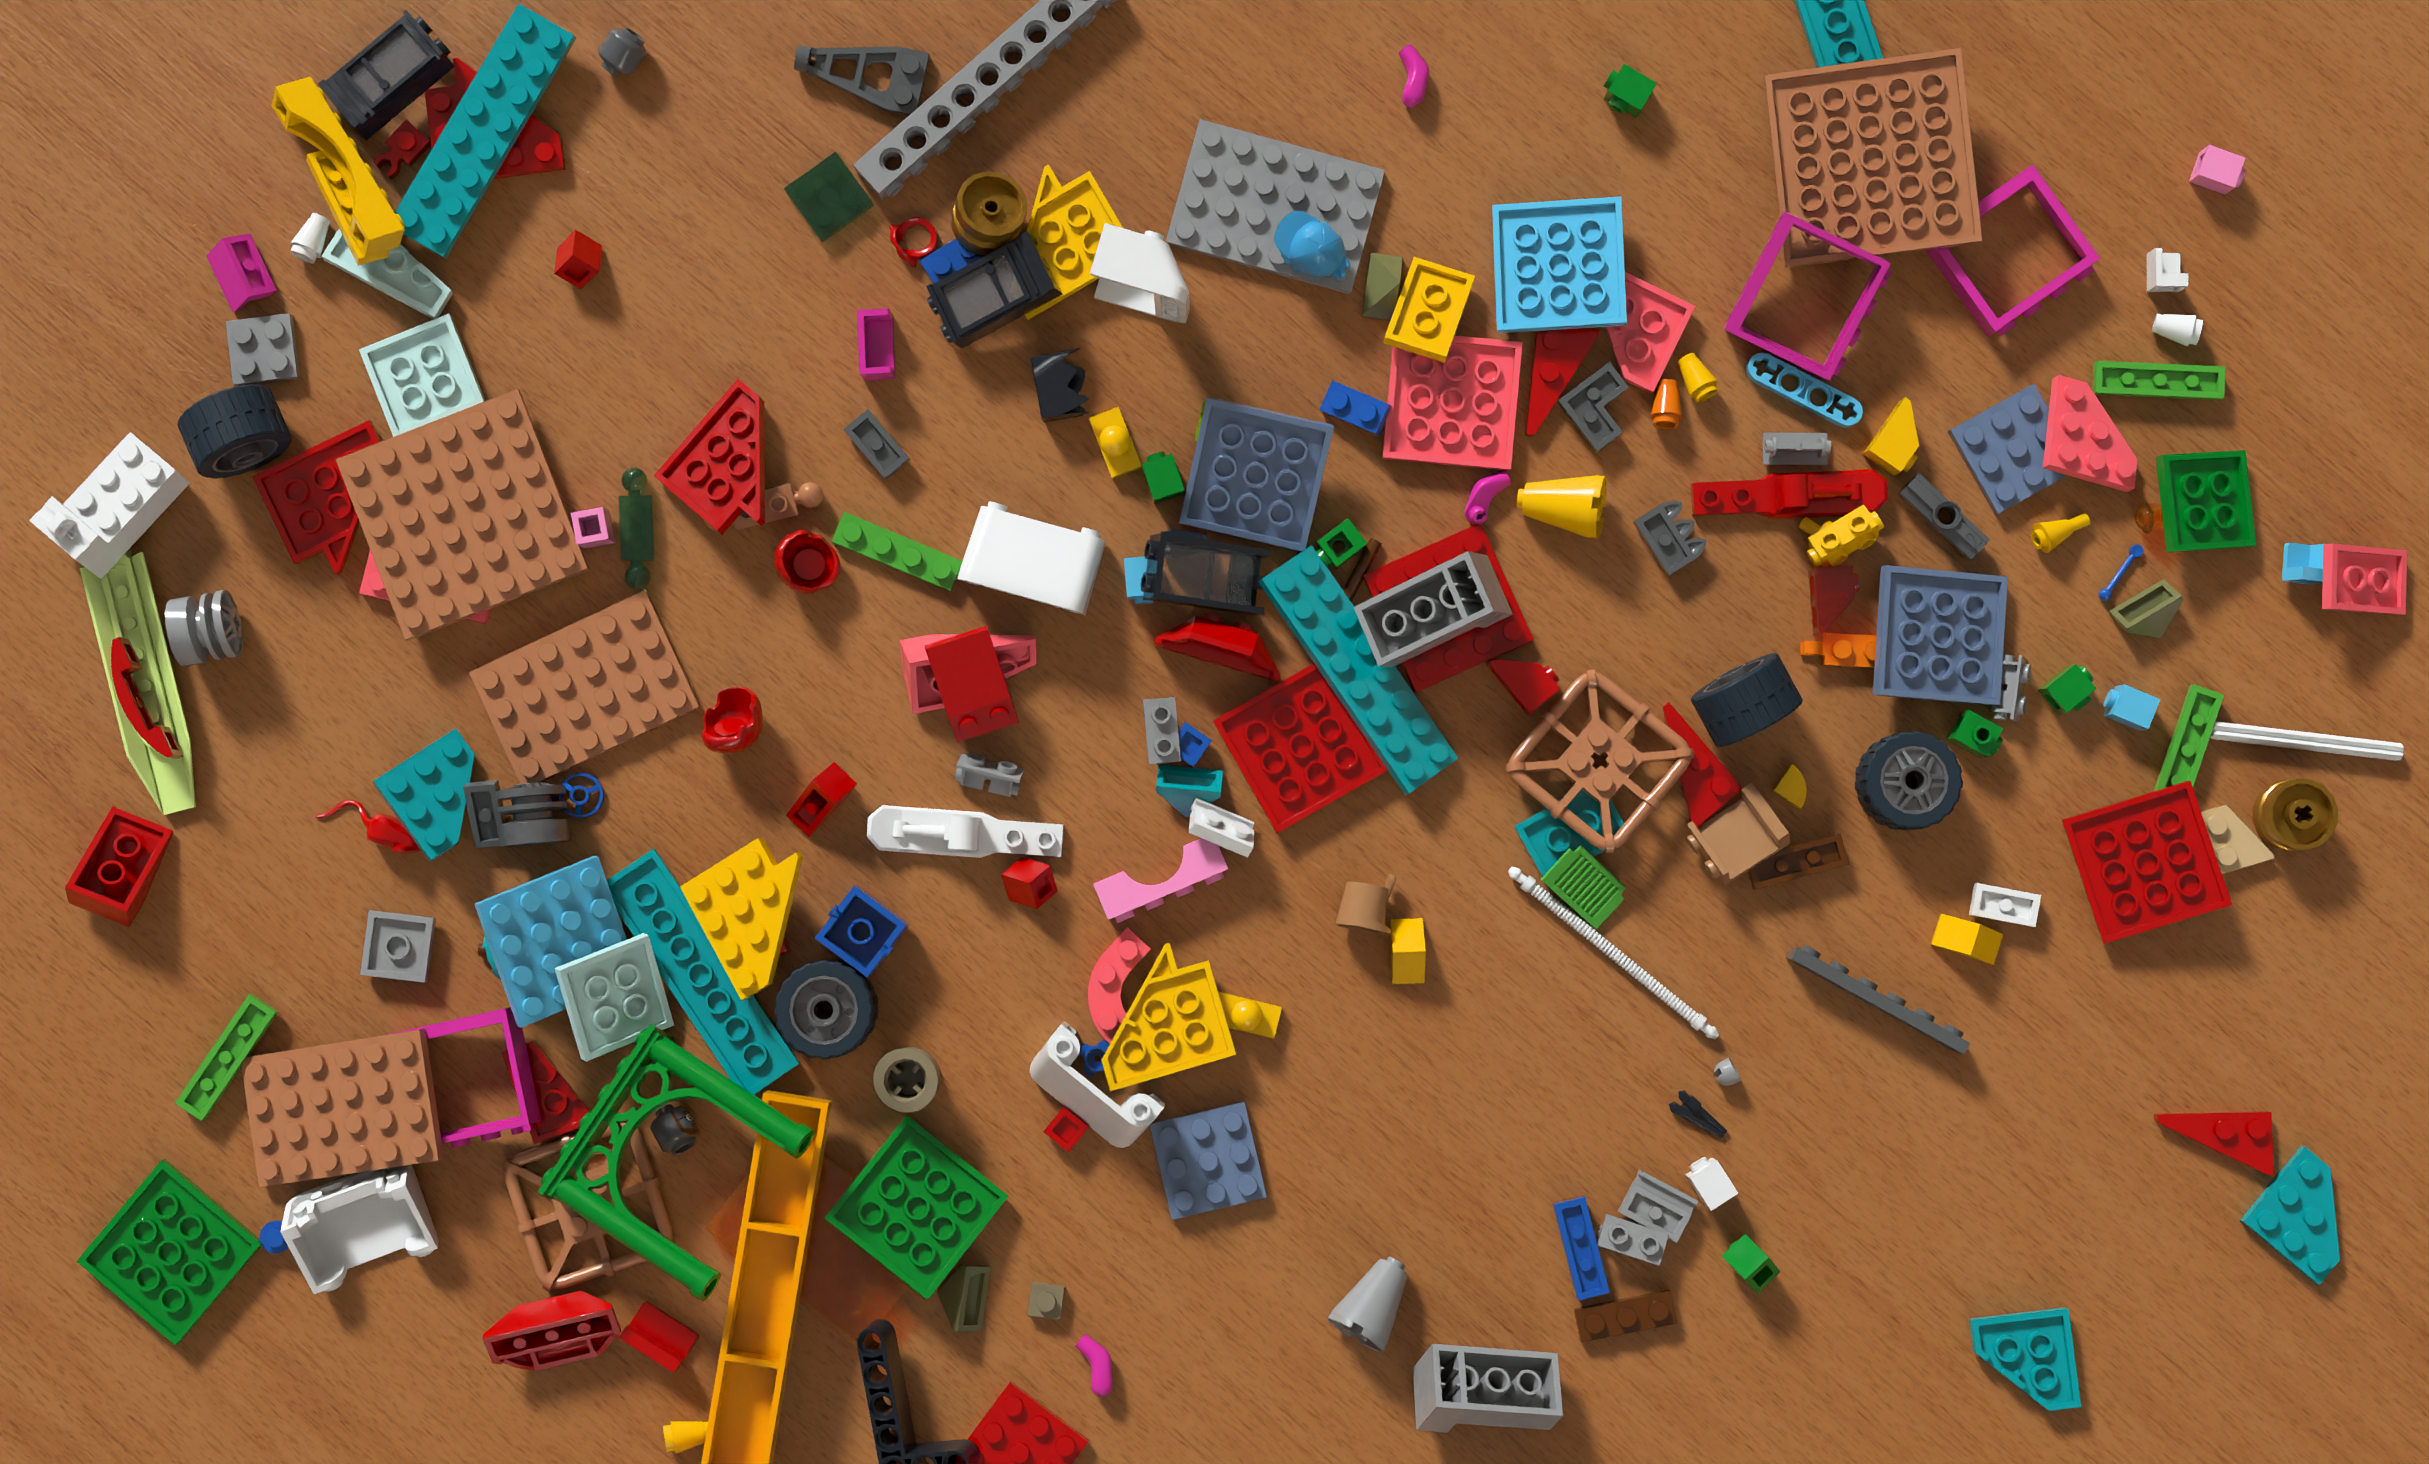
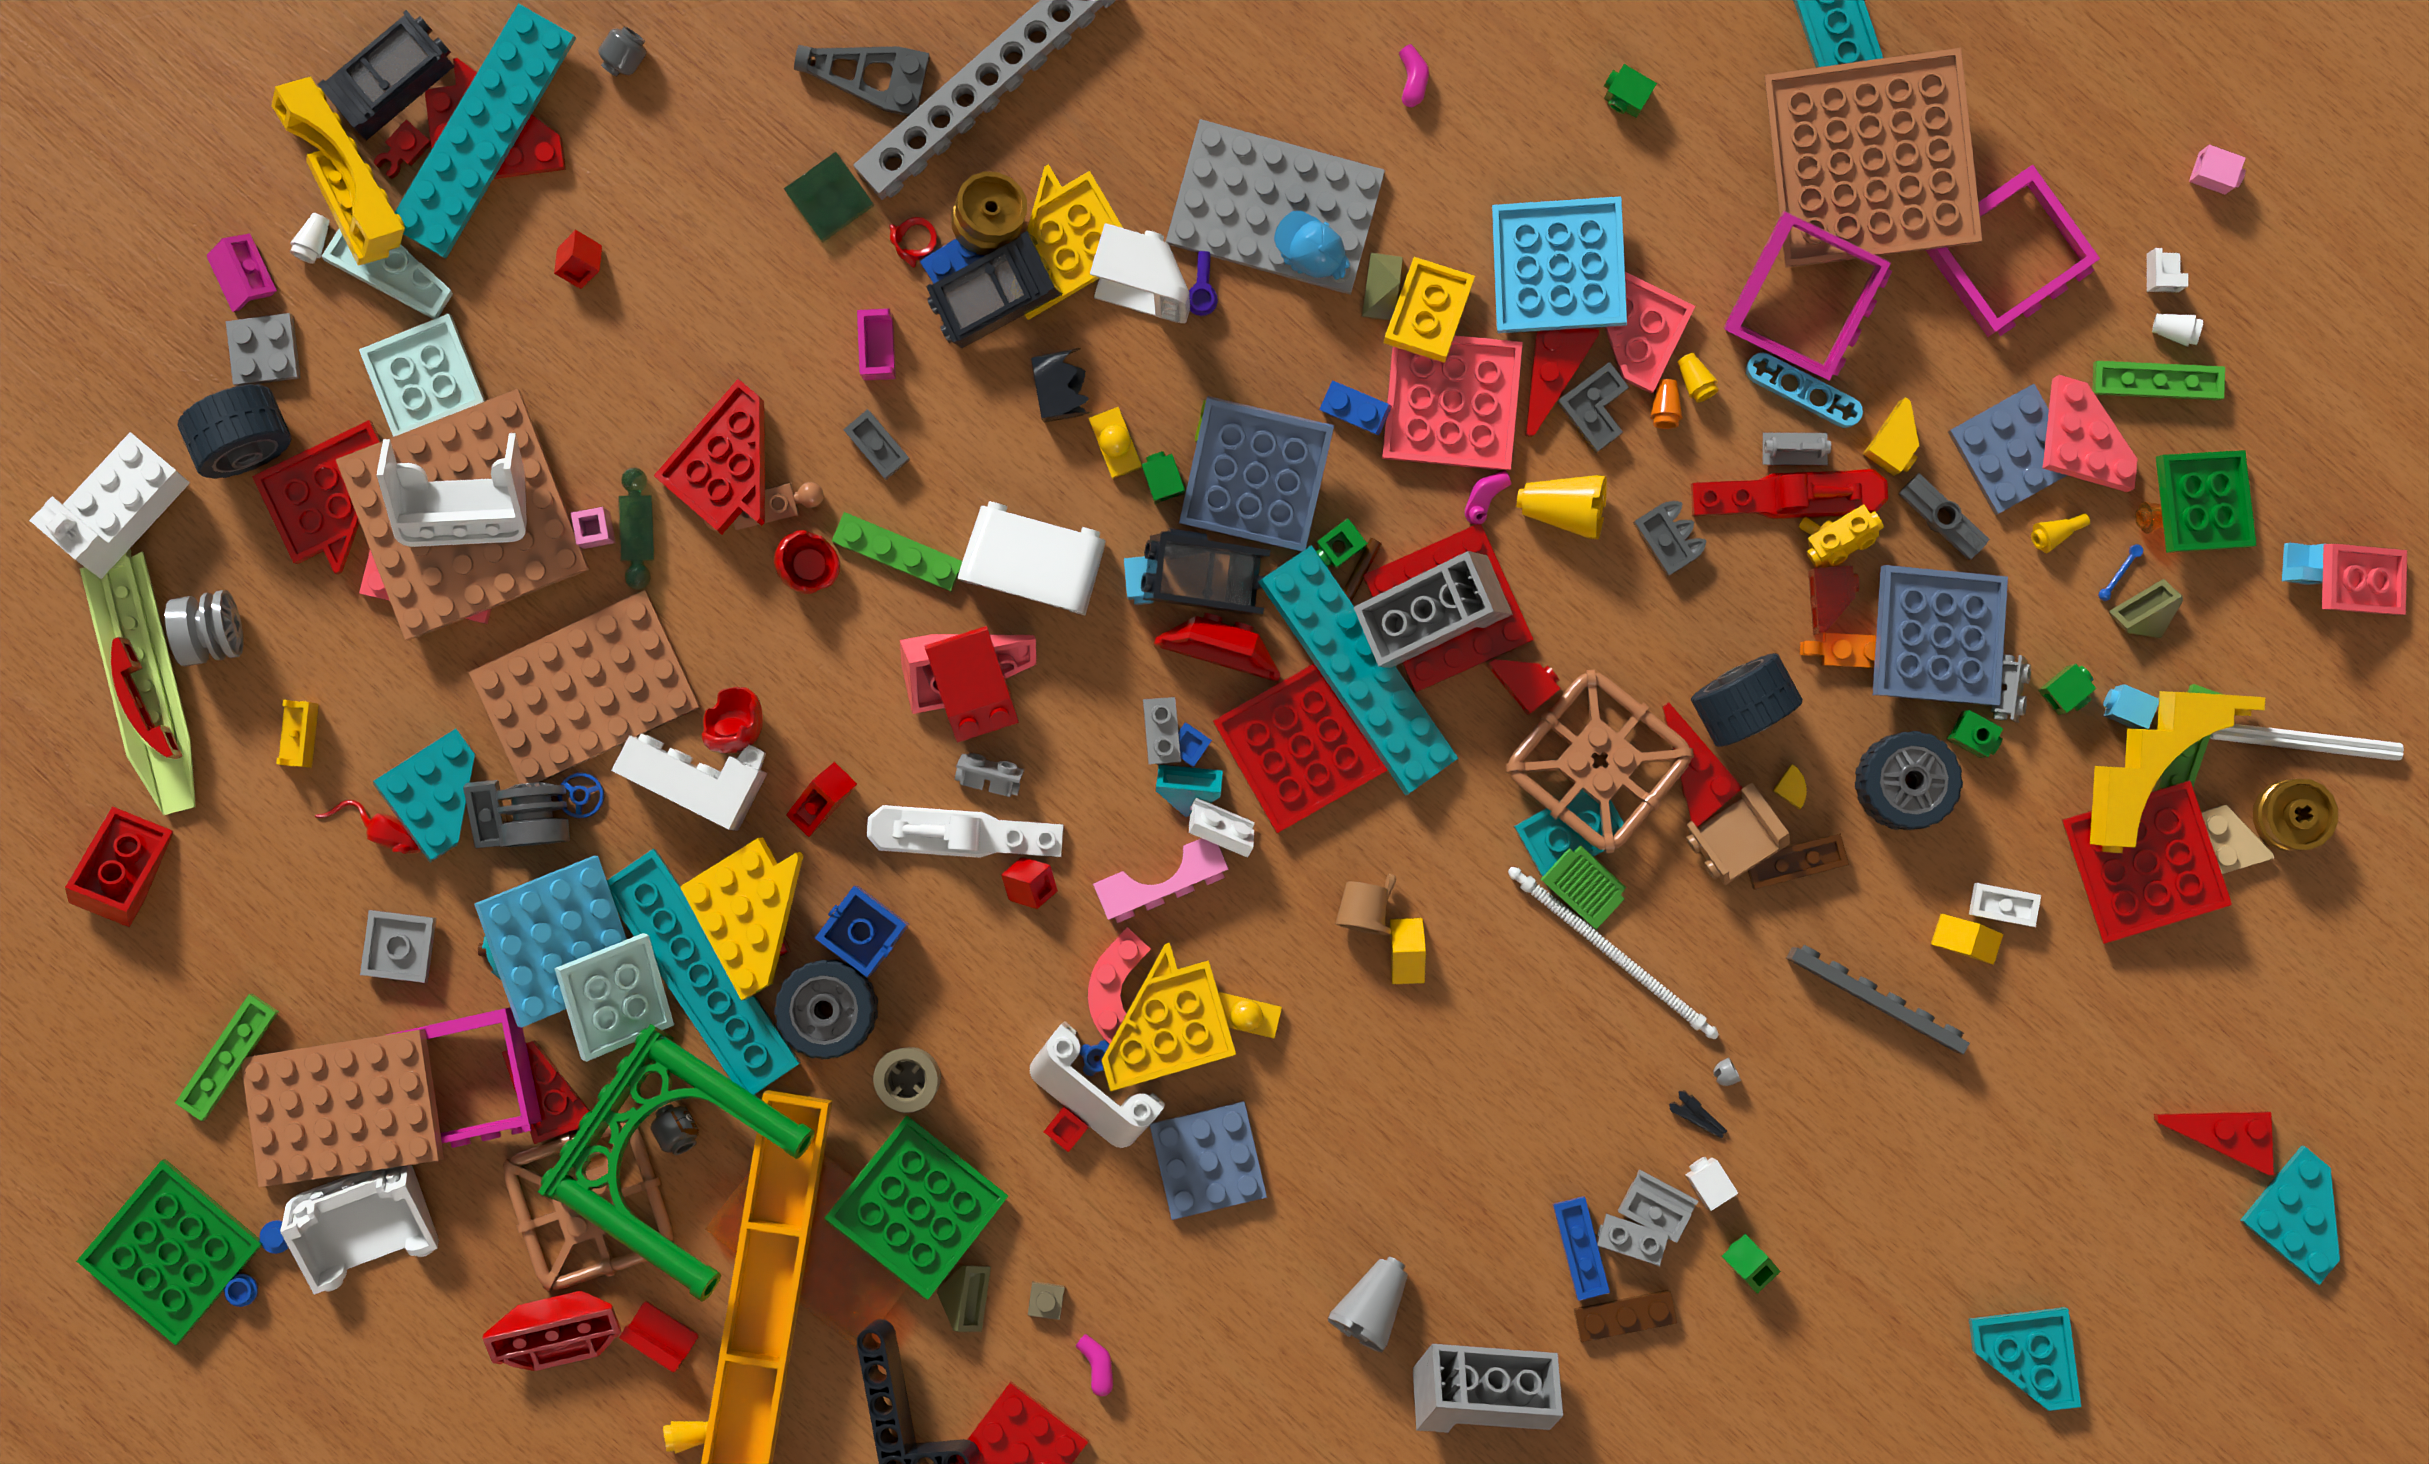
(241, 1290): none -> blue plate
(298, 734): none -> yellow hinge
(456, 509): none -> white windscreen
(702, 789): none -> white hinge
(1202, 295): none -> dark purple plate
(2123, 791): none -> yellow arch

